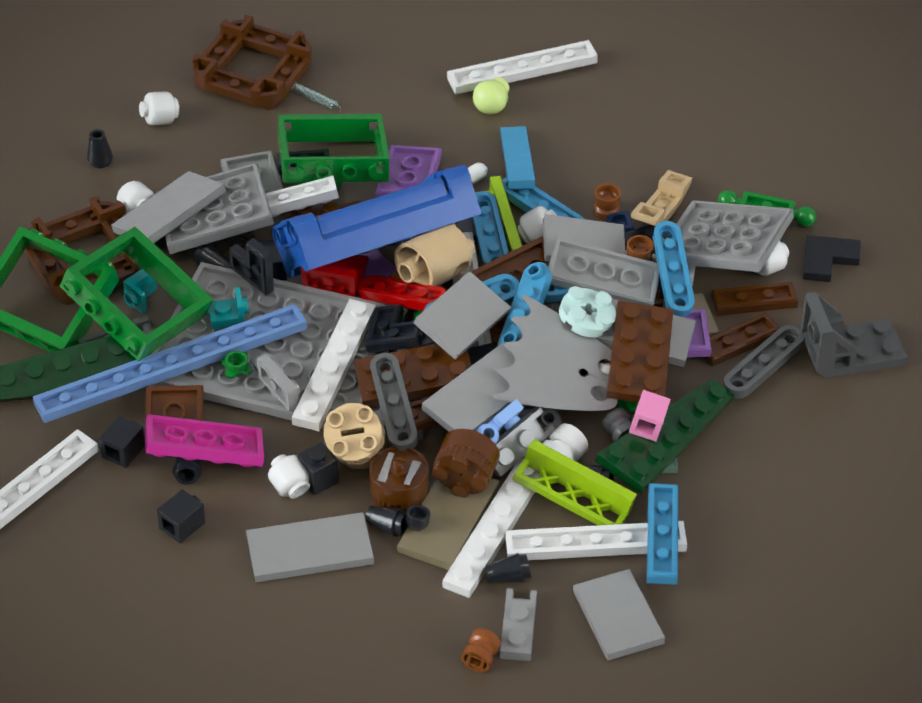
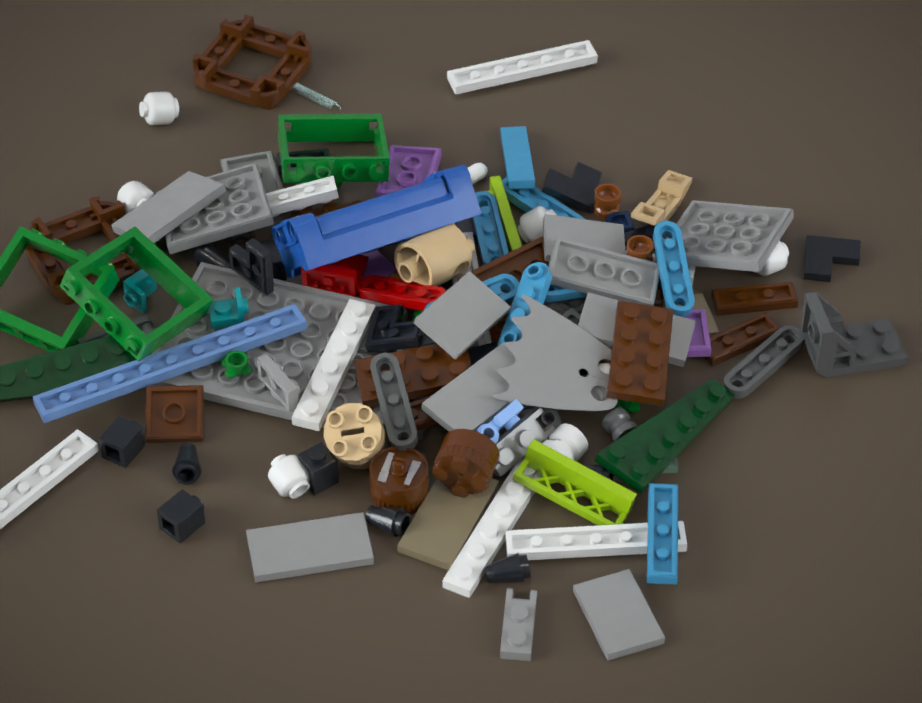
(99, 151): black cone -> none
(204, 440): dark pink plate -> none
(417, 517): black hinge -> none
(481, 649): dark orange wheel -> none
(491, 95): yellowish green piece -> none
(575, 191): none -> black tile
(598, 303): light aqua plate -> none
(649, 415): bright pink brick -> none
(804, 216): green plate -> none

